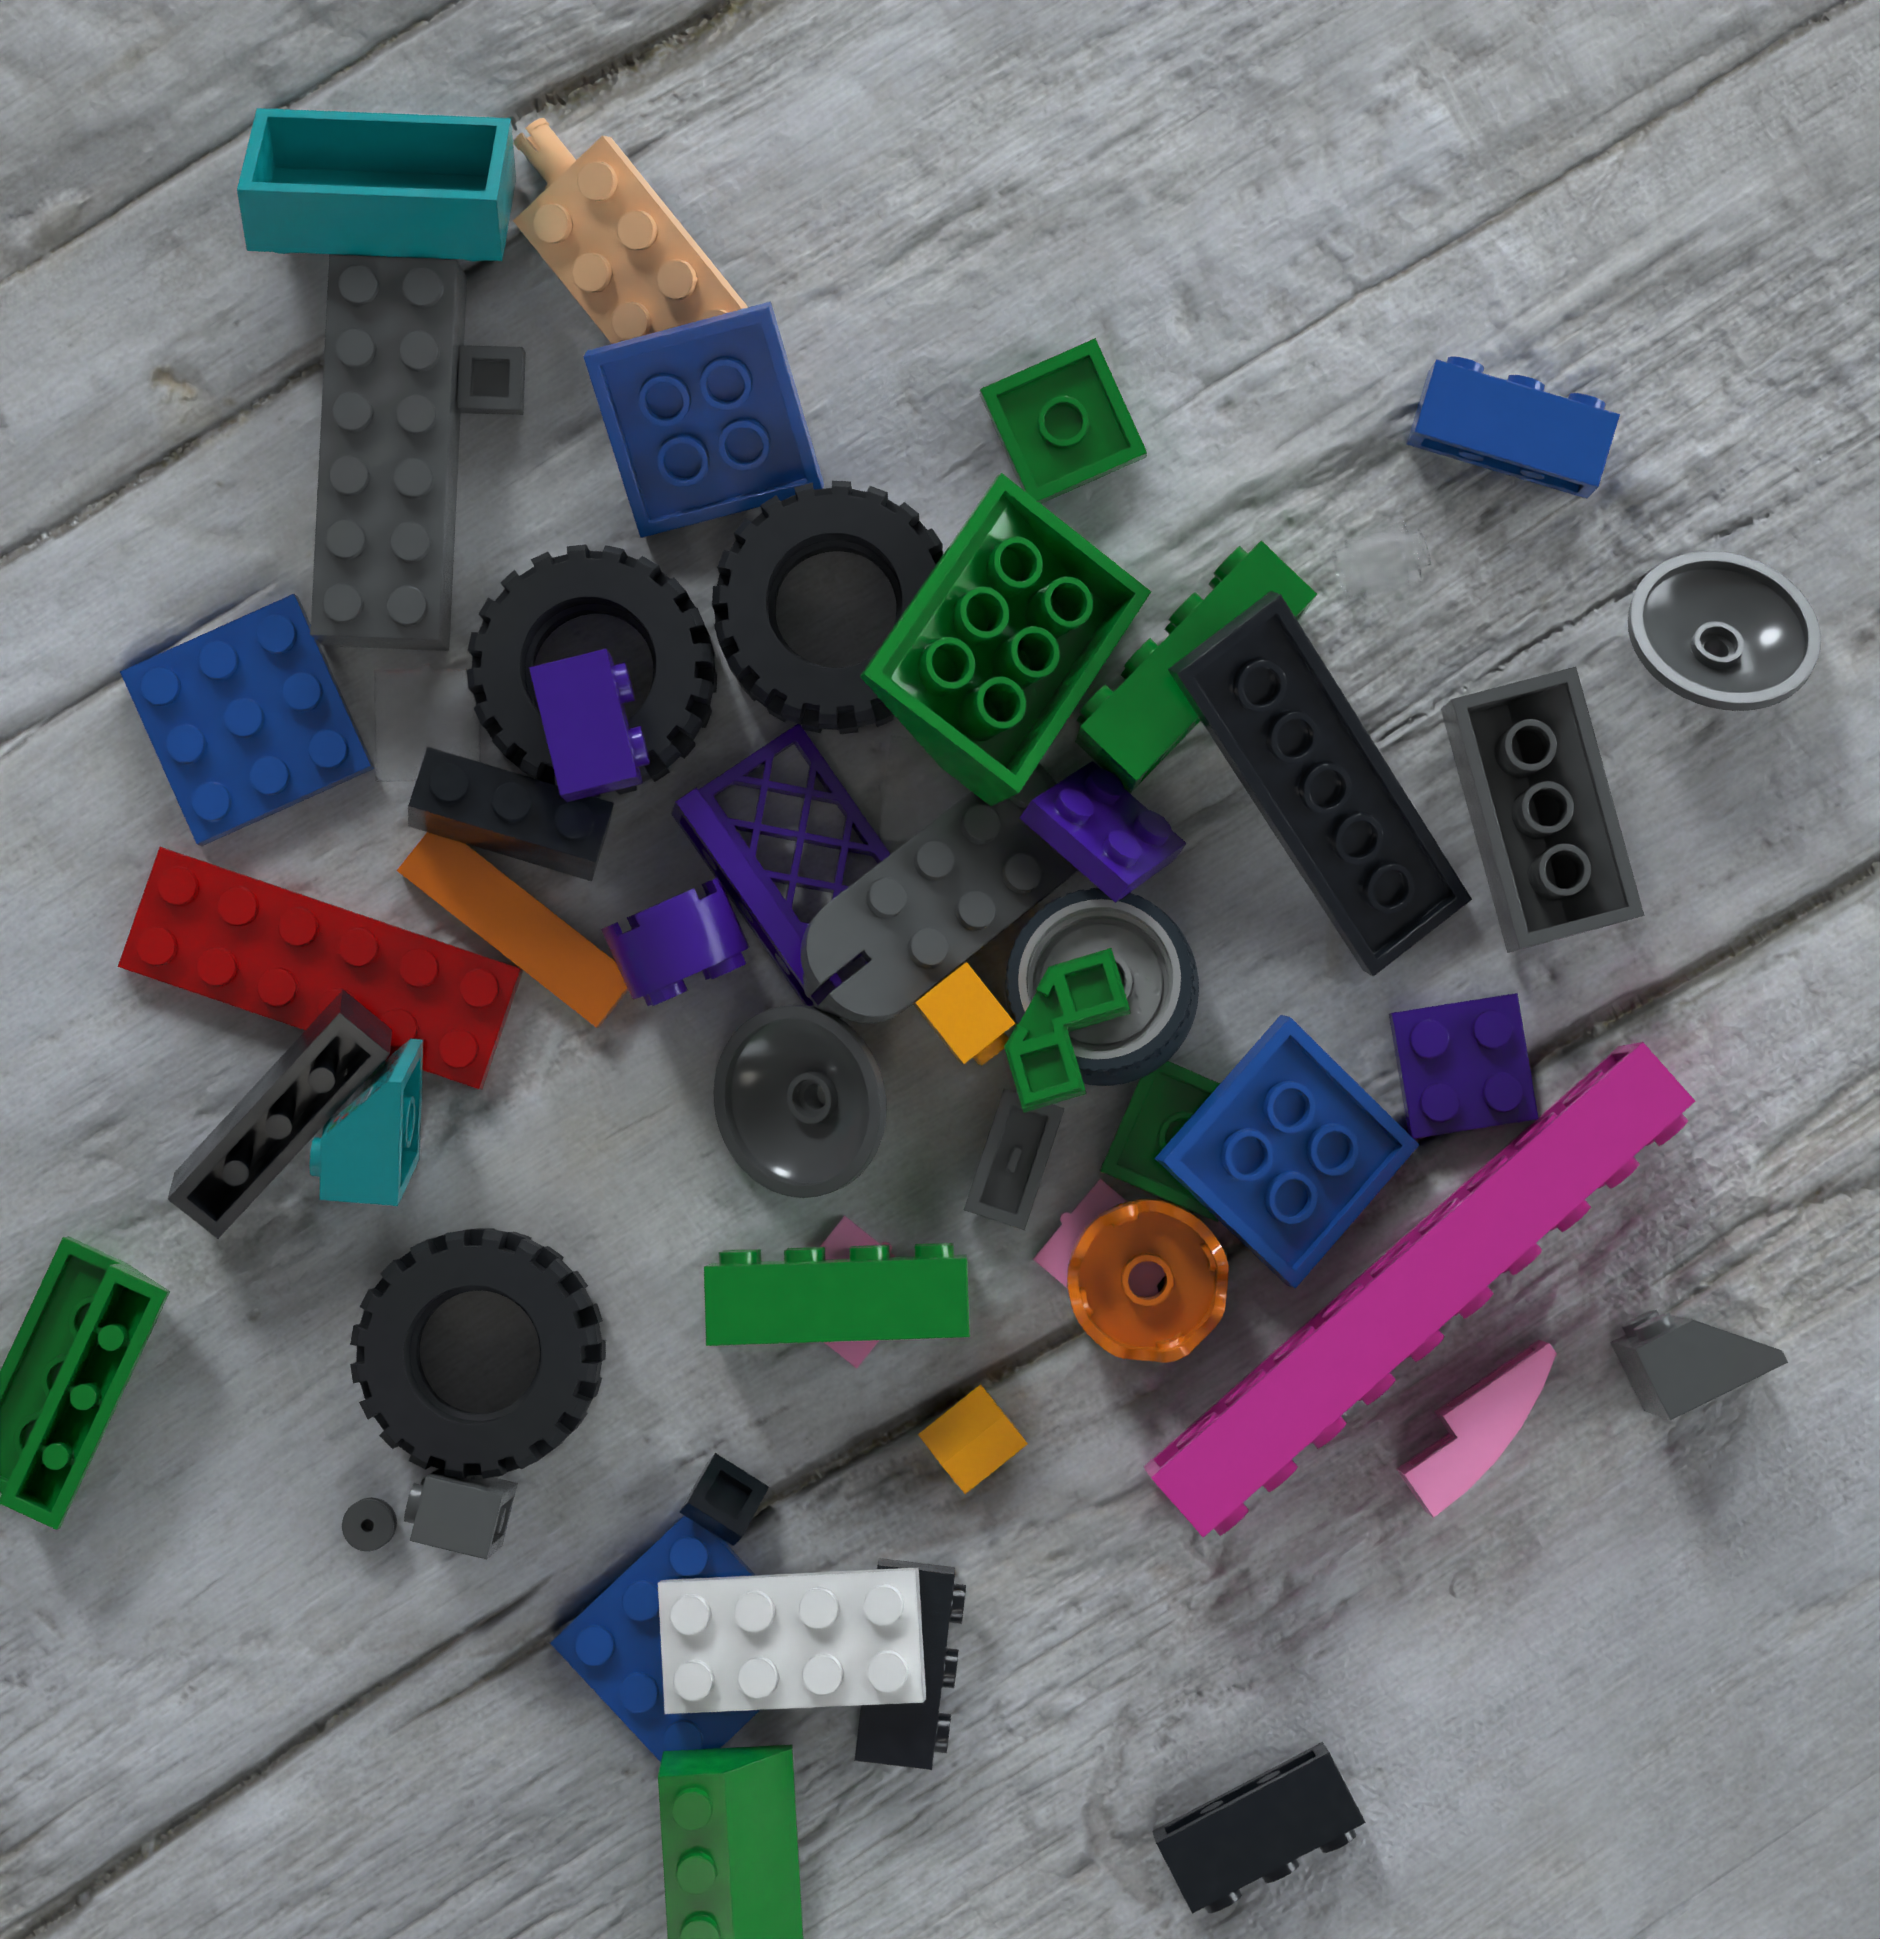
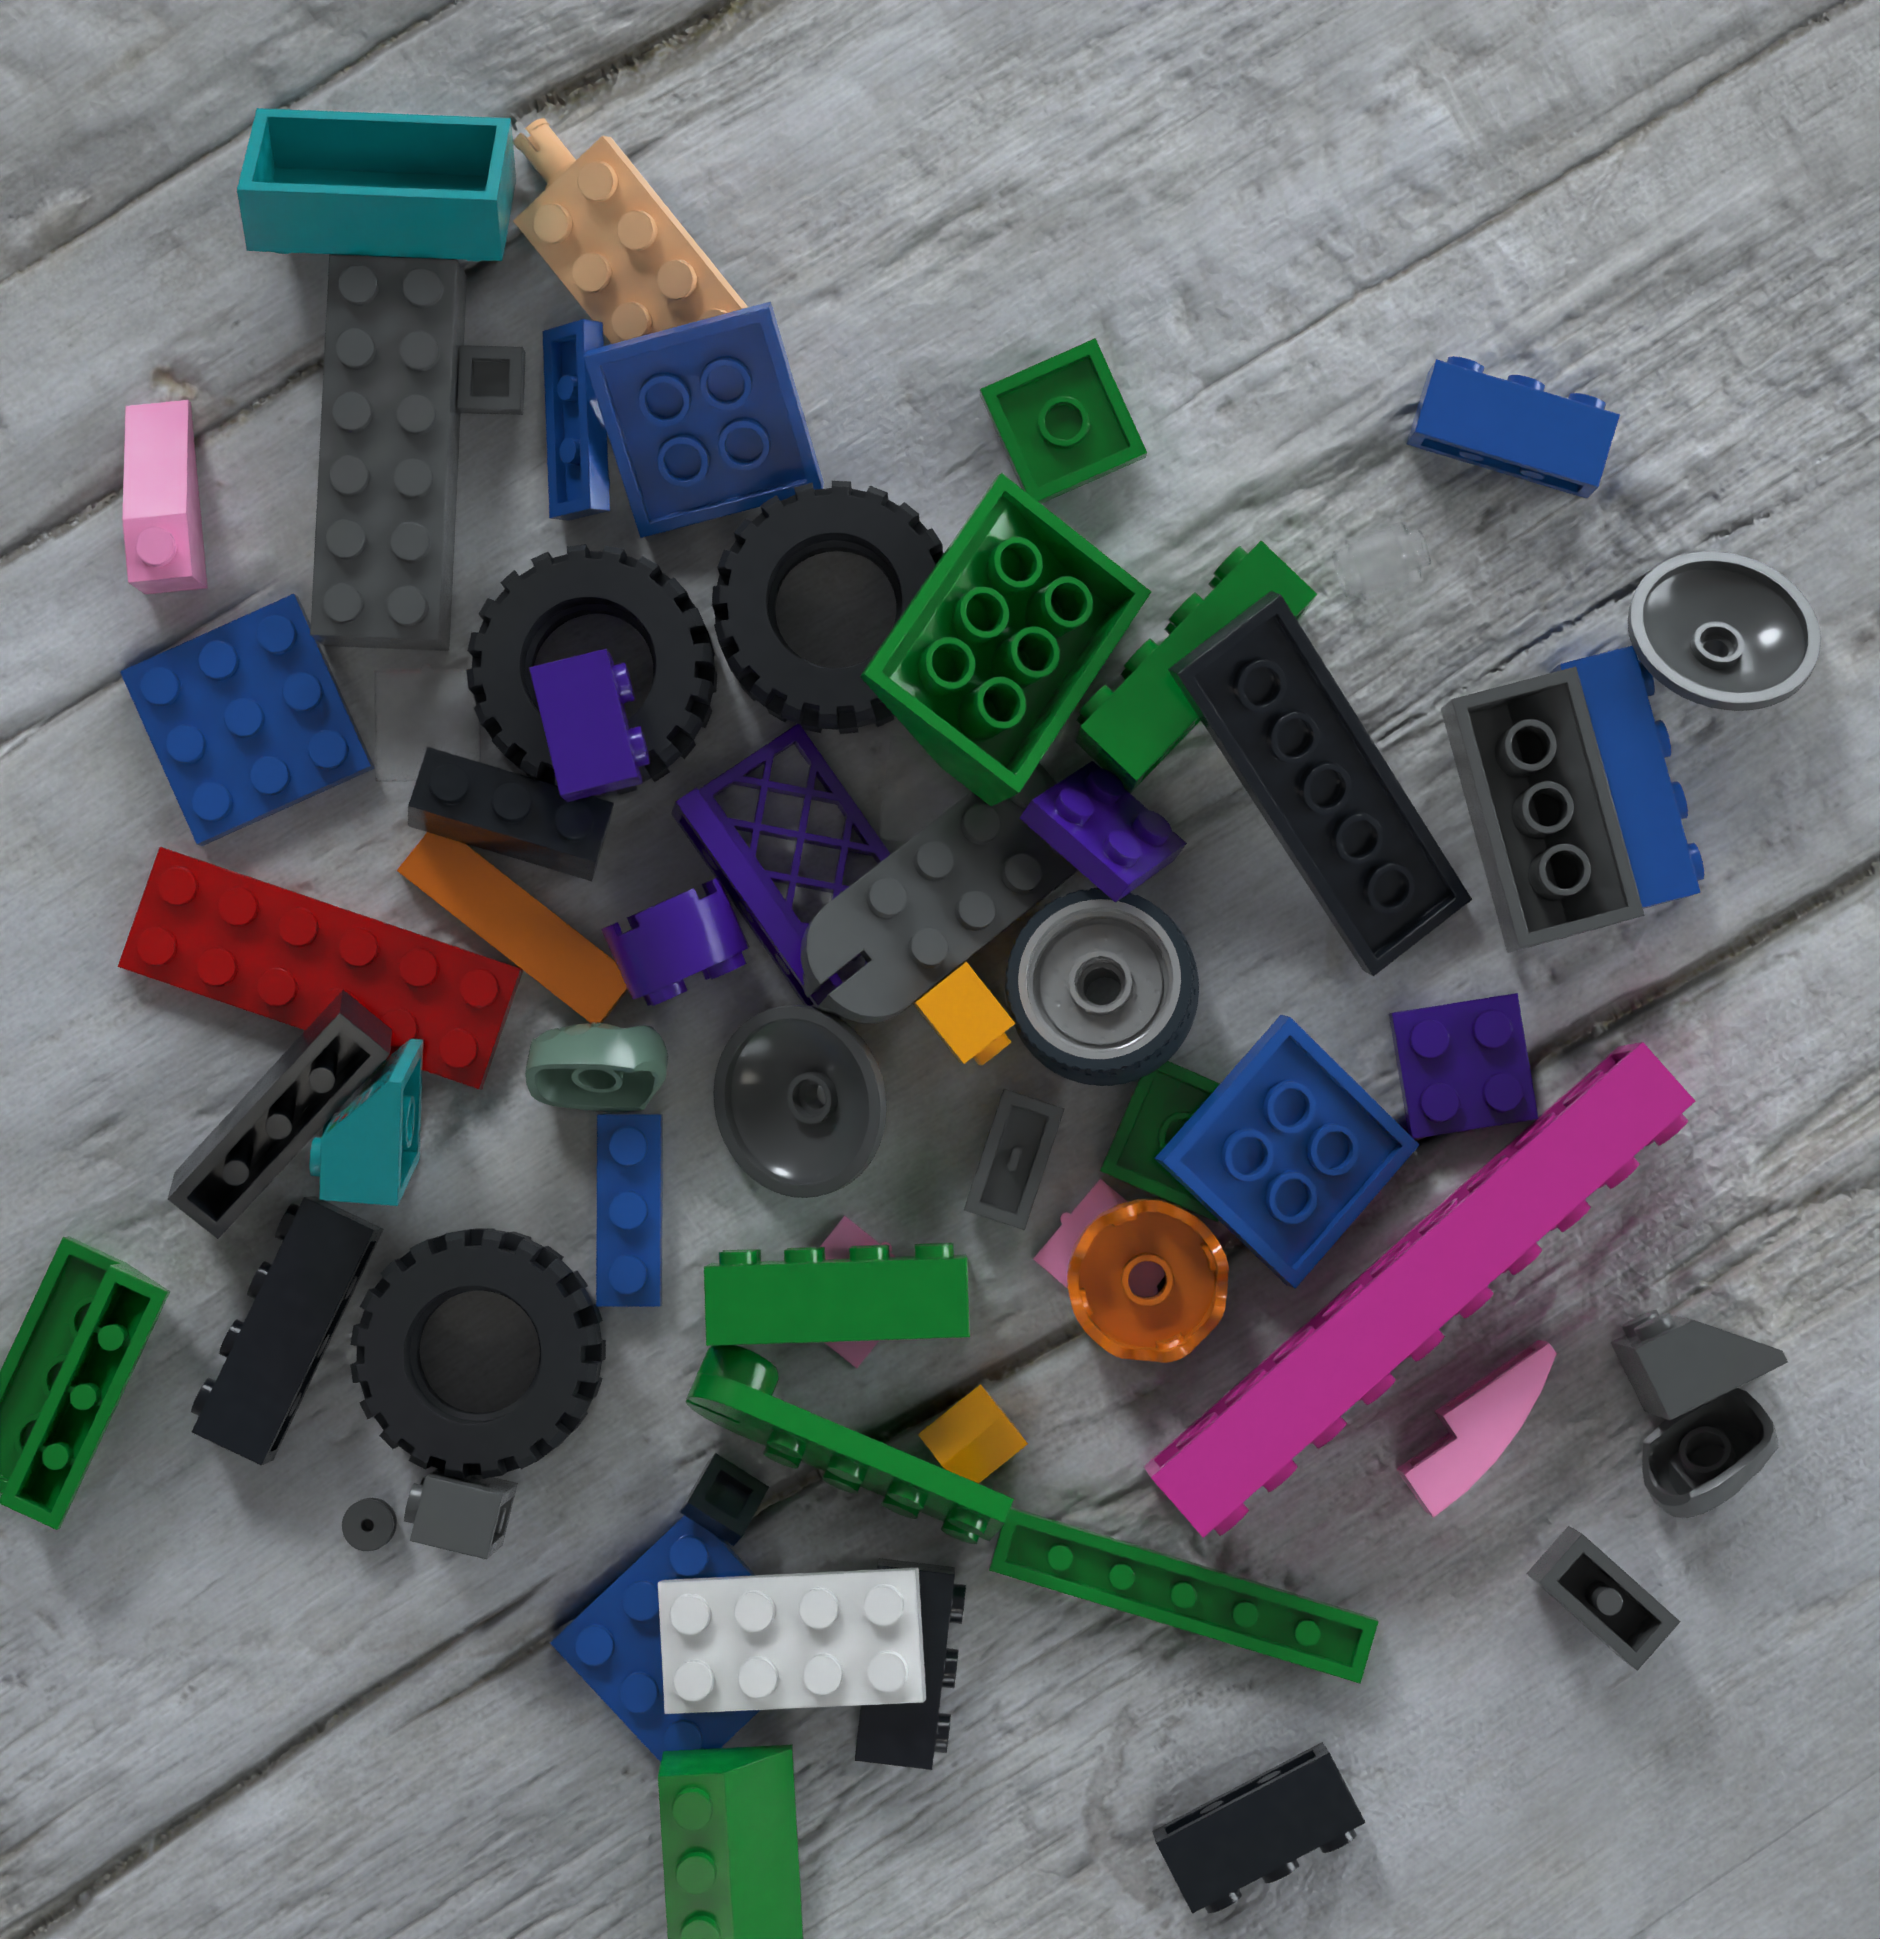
(162, 500): none -> bright pink slope
(285, 1330): none -> black brick
(574, 424): none -> blue plate
(597, 1067): none -> sand green piece
(629, 1210): none -> blue plate
(737, 1392): none -> green plate
(1066, 1000): green tile -> none
(1184, 1594): none -> green plate
(1603, 1597): none -> dark grey brick
(1637, 774): none -> blue brick
(1707, 1454): none -> dark grey piece

